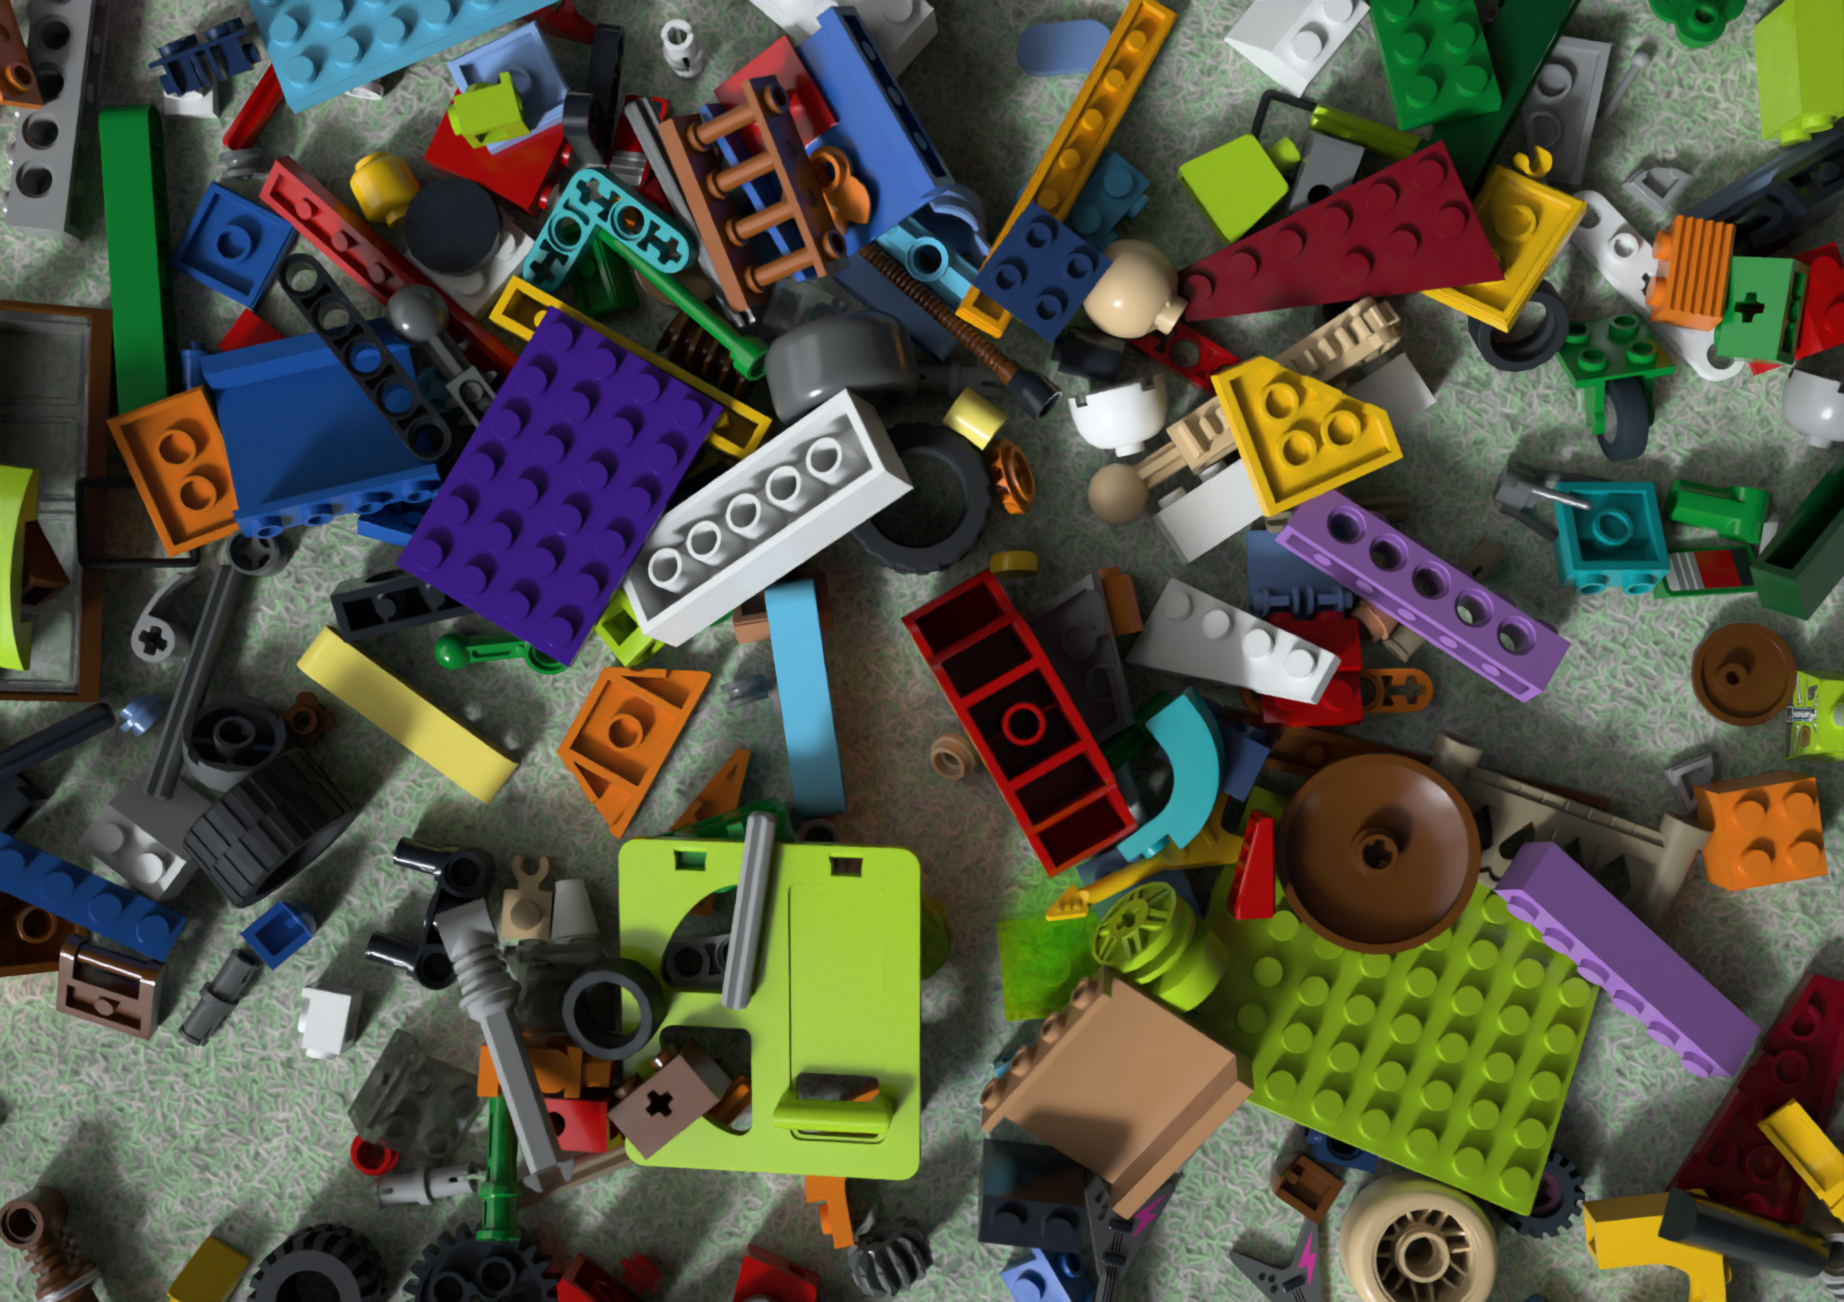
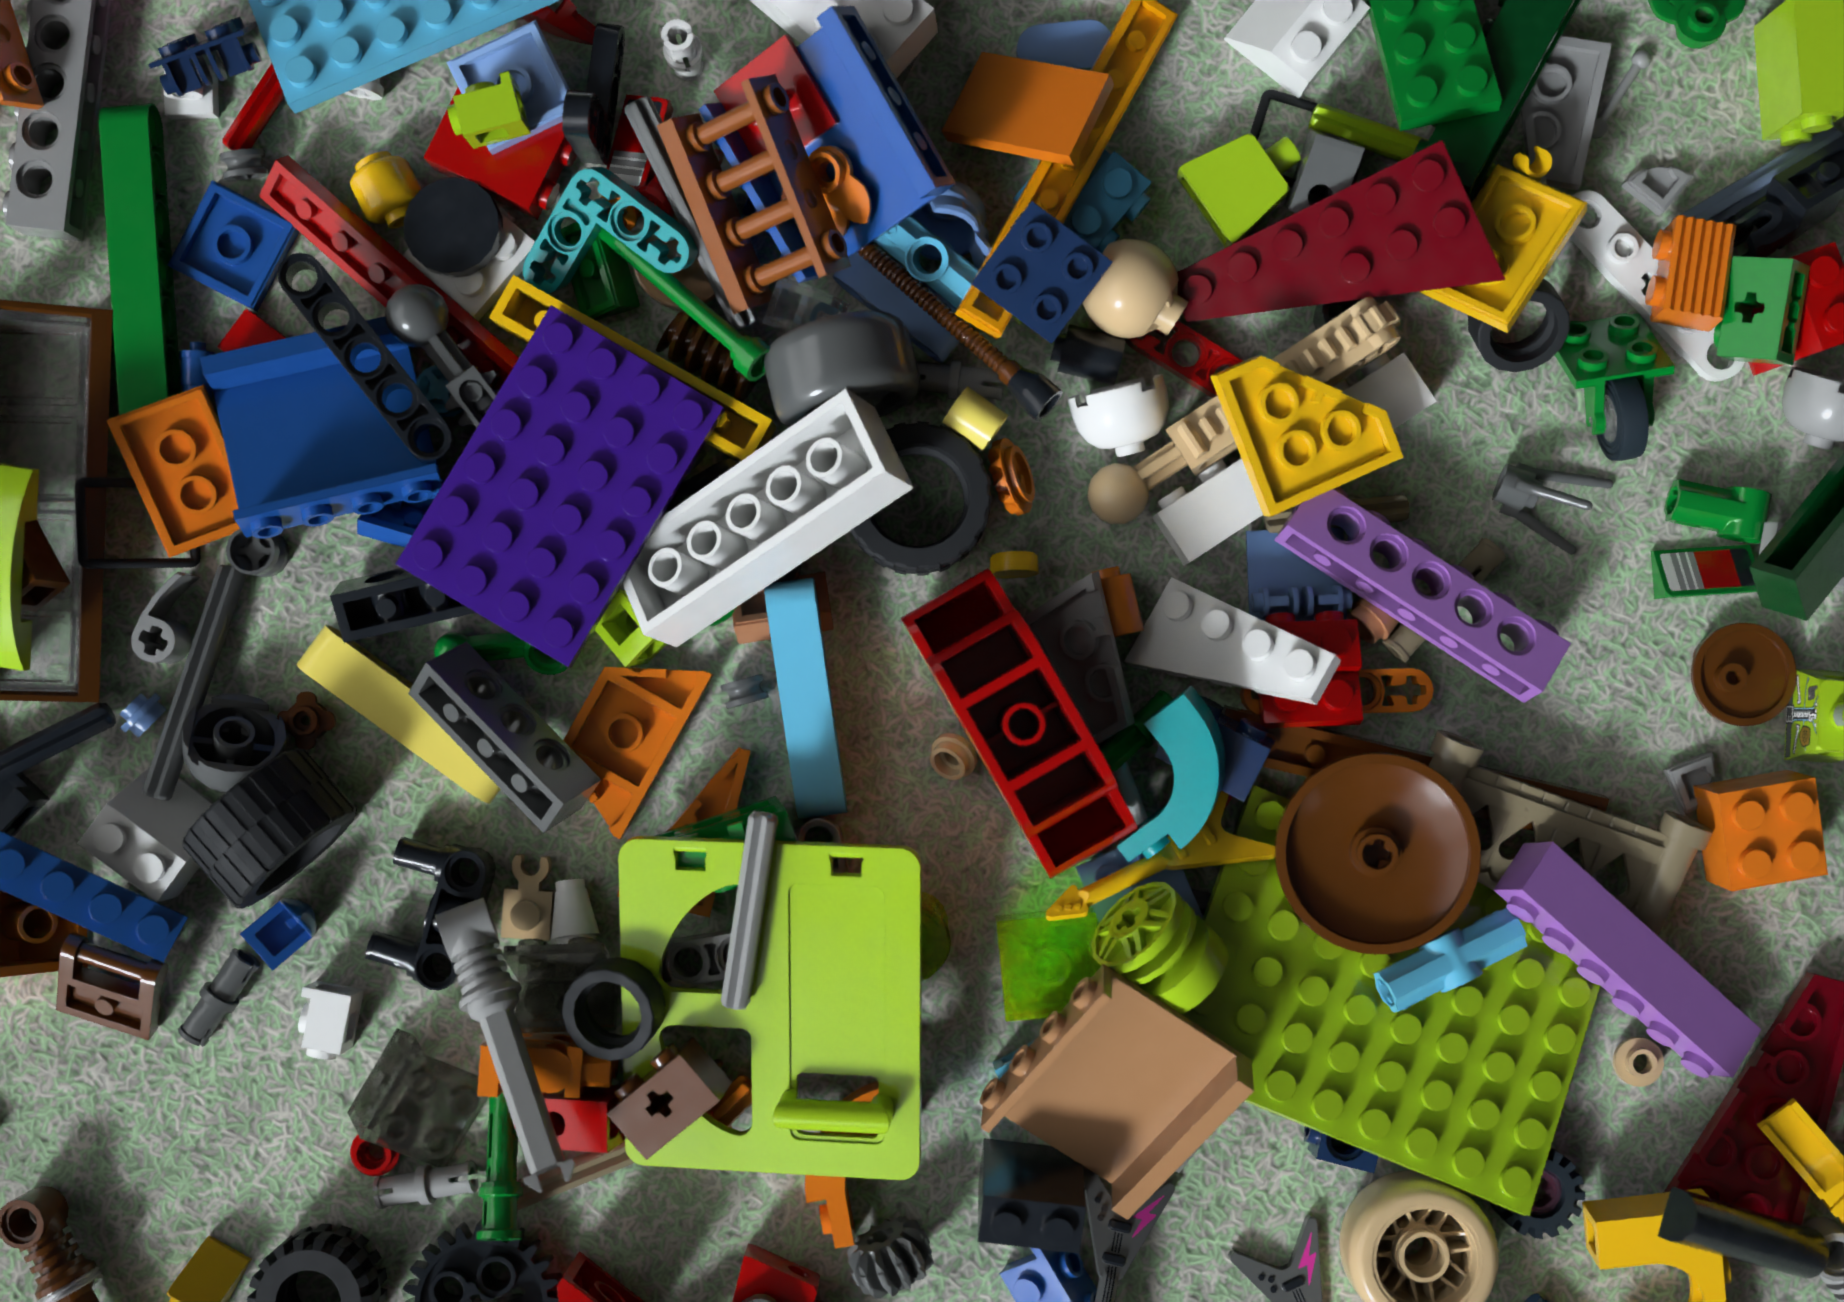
(504, 736): none -> dark grey brick
(641, 1274): red plate -> none
(1028, 108): none -> orange tile
(1254, 877): red slope -> none
(1305, 1184): reddish brown plate -> none
(1450, 960): none -> medium azure piece
(1614, 541): teal plate -> none
(1625, 1055): none -> tan plate

